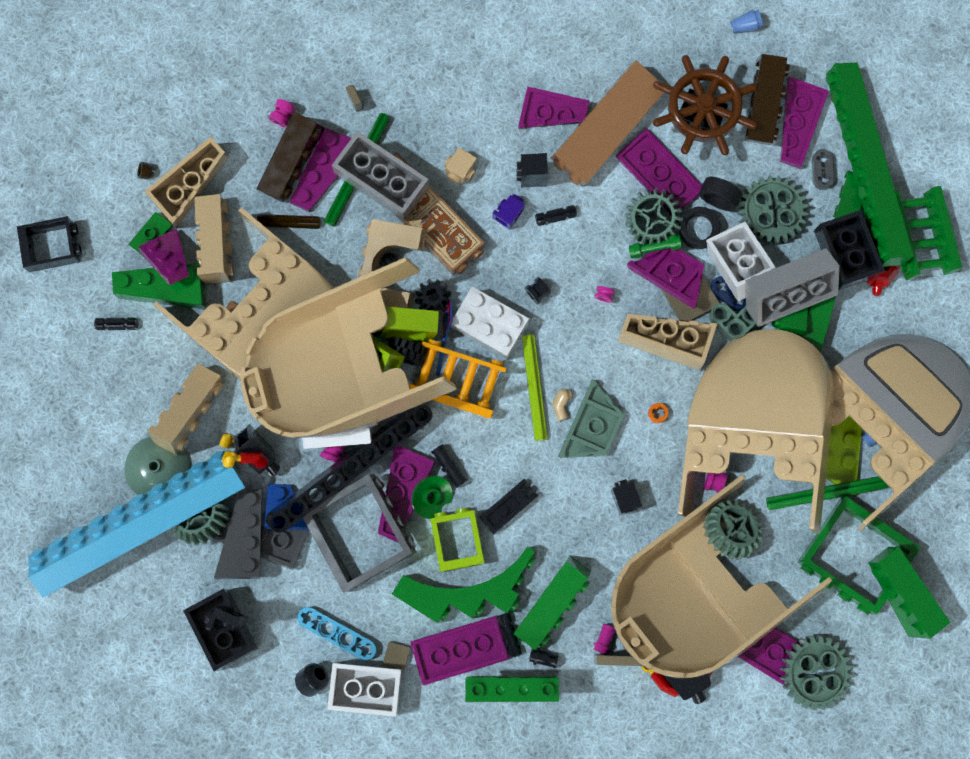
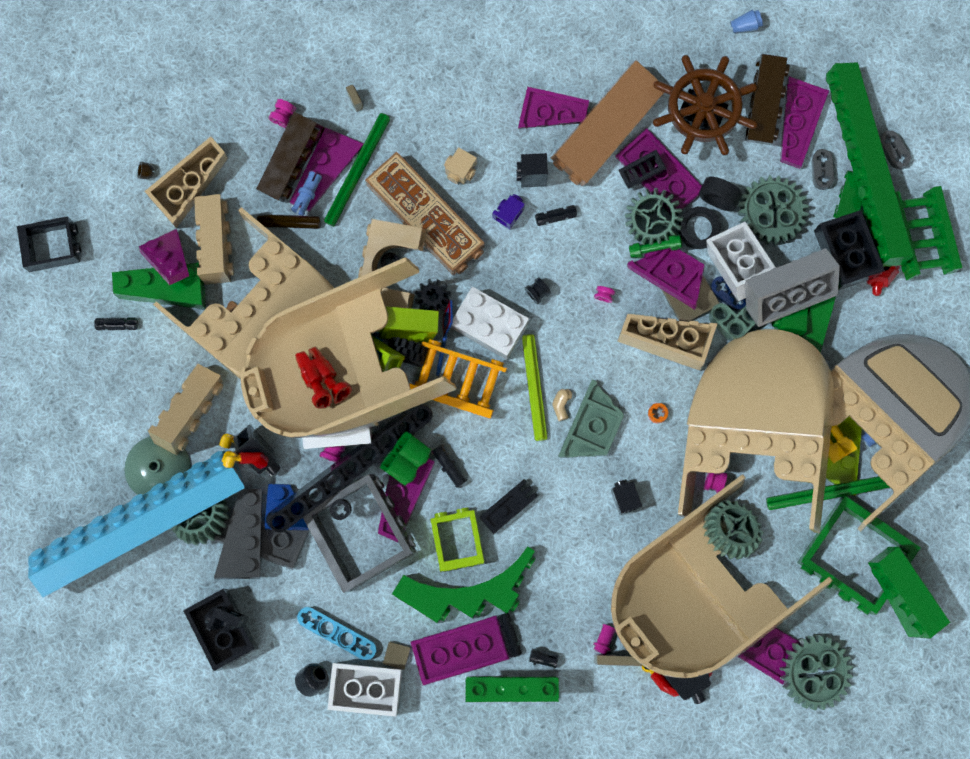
(154, 228): green plate -> none
(306, 193): none -> medium blue pin
(318, 371): none -> red piece
(333, 510): none -> black bush
(380, 175): light grey brick -> none
(406, 458): none -> green brick
(440, 495): green dish -> none
(552, 603): green wedge -> none
(638, 163): none -> black slope
(842, 447): none -> yellow piece
(898, 146): none -> dark grey beam

